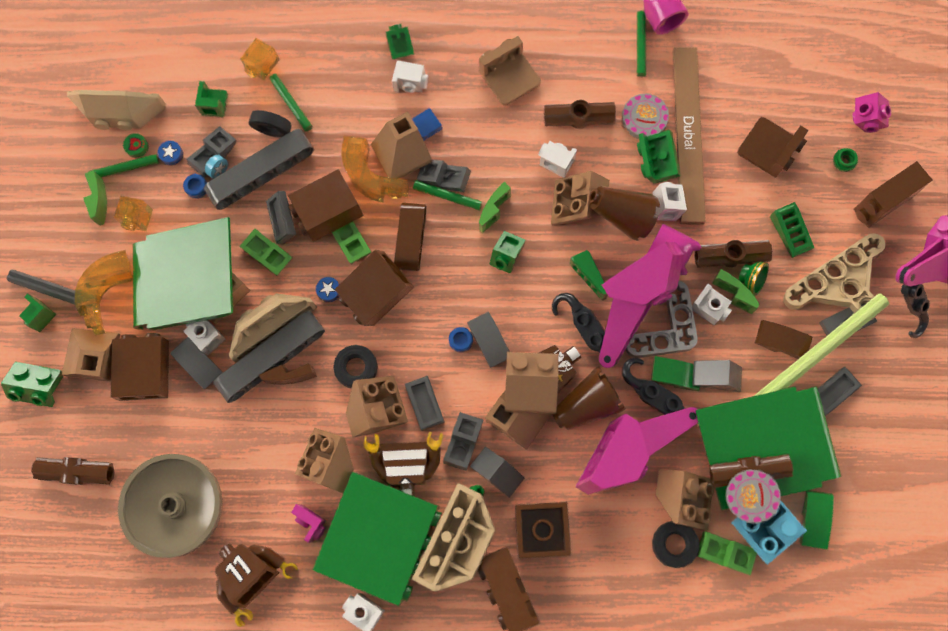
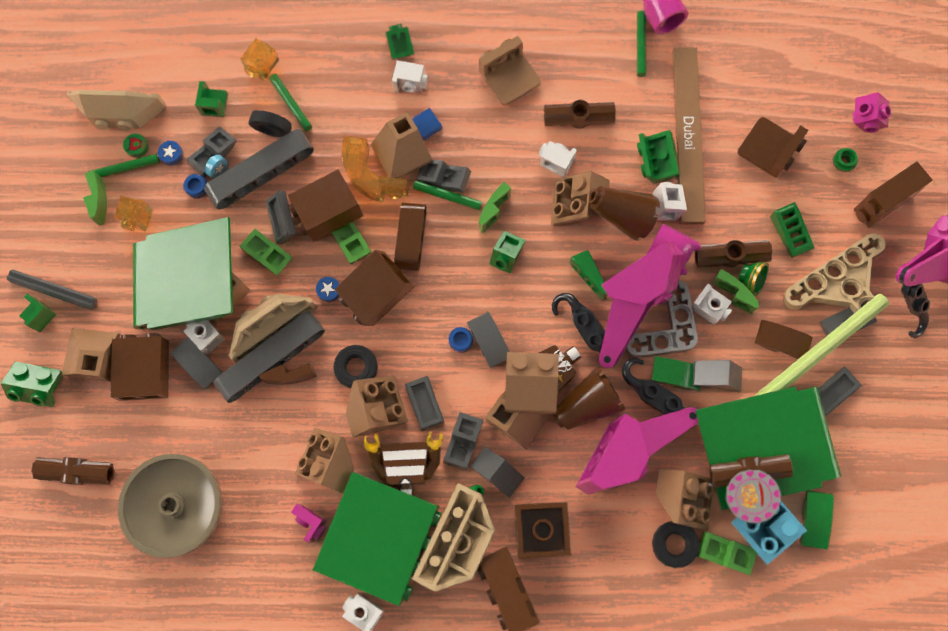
(95, 282): clear yellow arch -> none
(245, 574): reddish brown torso -> none
(645, 115): light grey tile -> none

